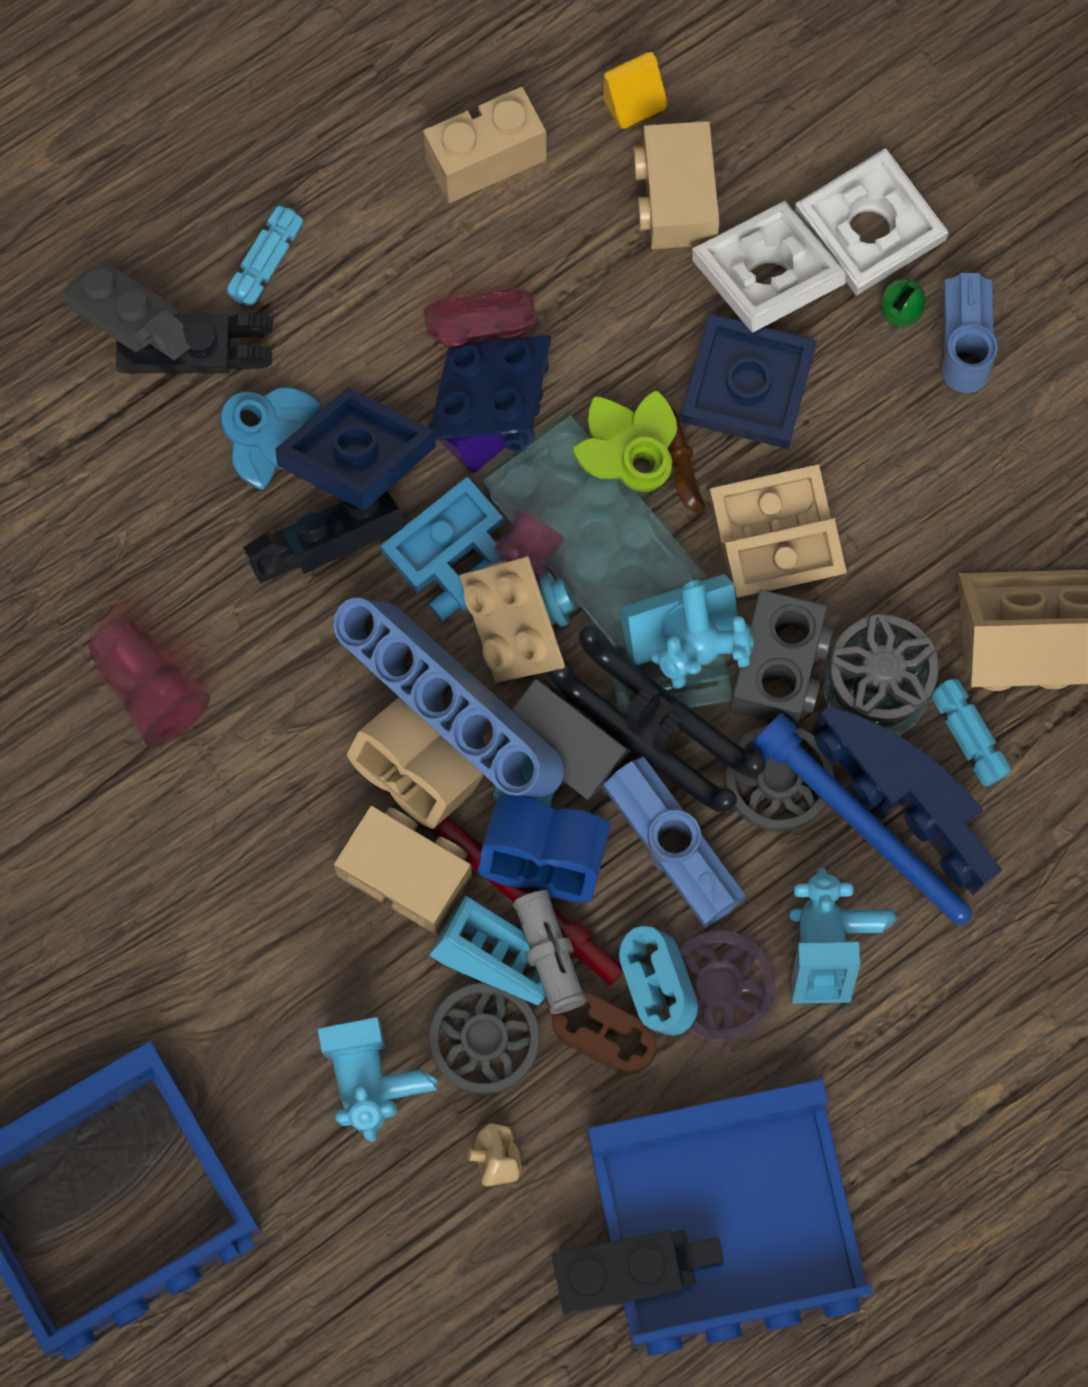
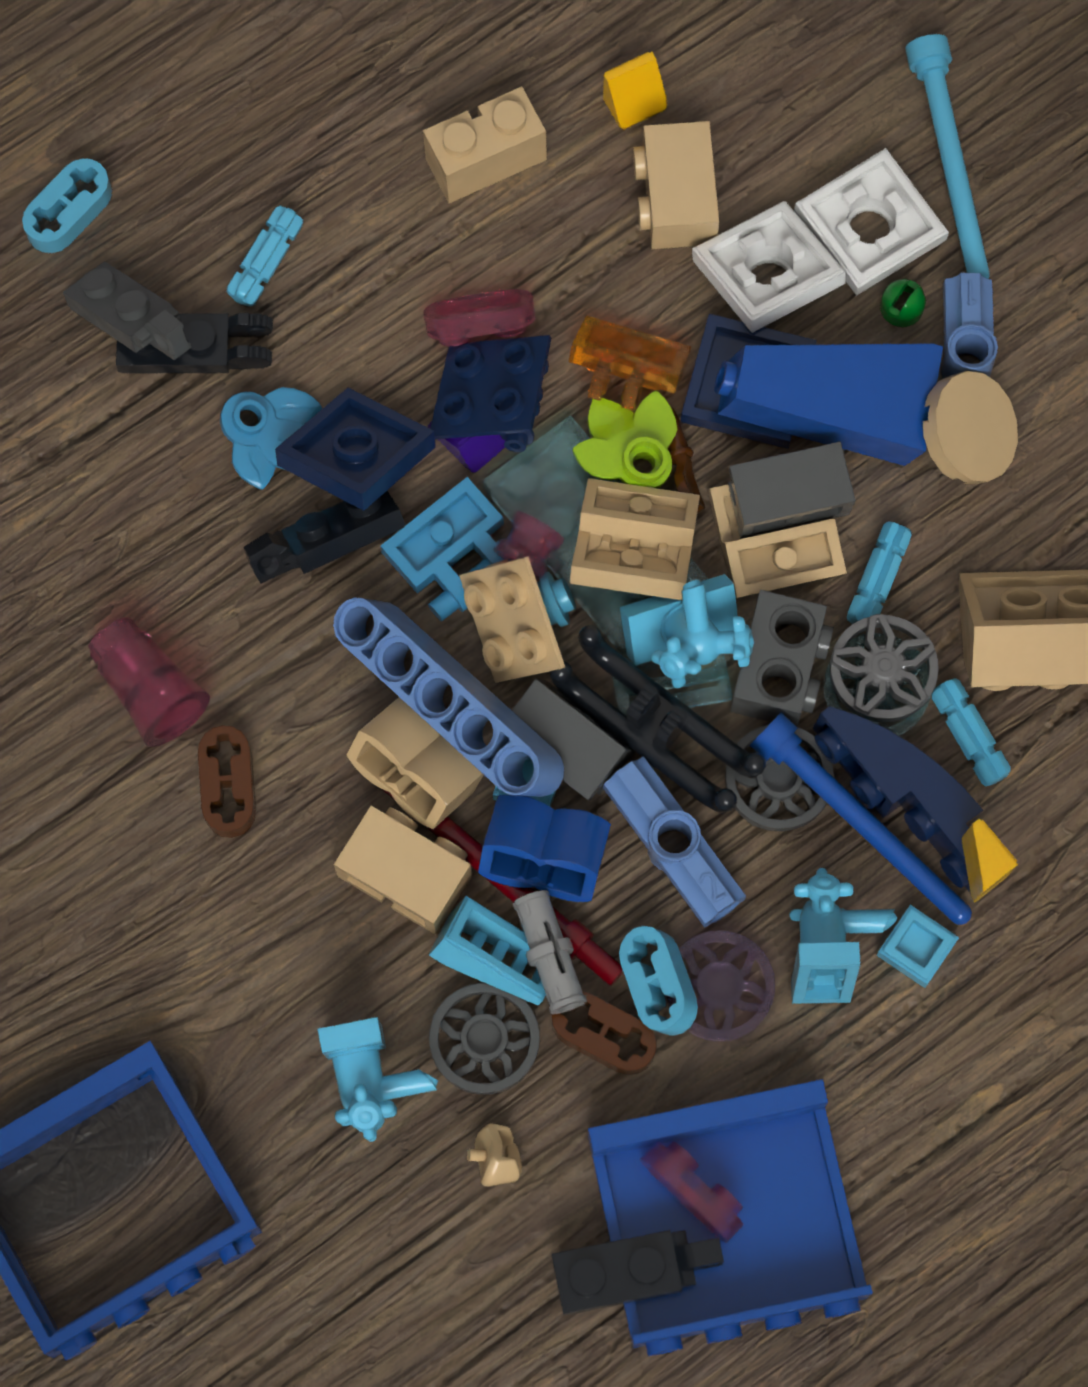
(62, 202): none -> medium azure beam
(213, 782): none -> reddish brown beam
(630, 355): none -> clear orange hinge
(634, 539): none -> tan slope
(712, 1207): none -> clear pink plate
(790, 490): none -> dark grey hinge
(835, 393): none -> blue slope
(880, 572): none -> medium azure axle
(917, 946): none -> medium azure tile
(930, 59): none -> medium azure piece
(970, 427): none -> tan tile
(986, 859): none -> yellow slope

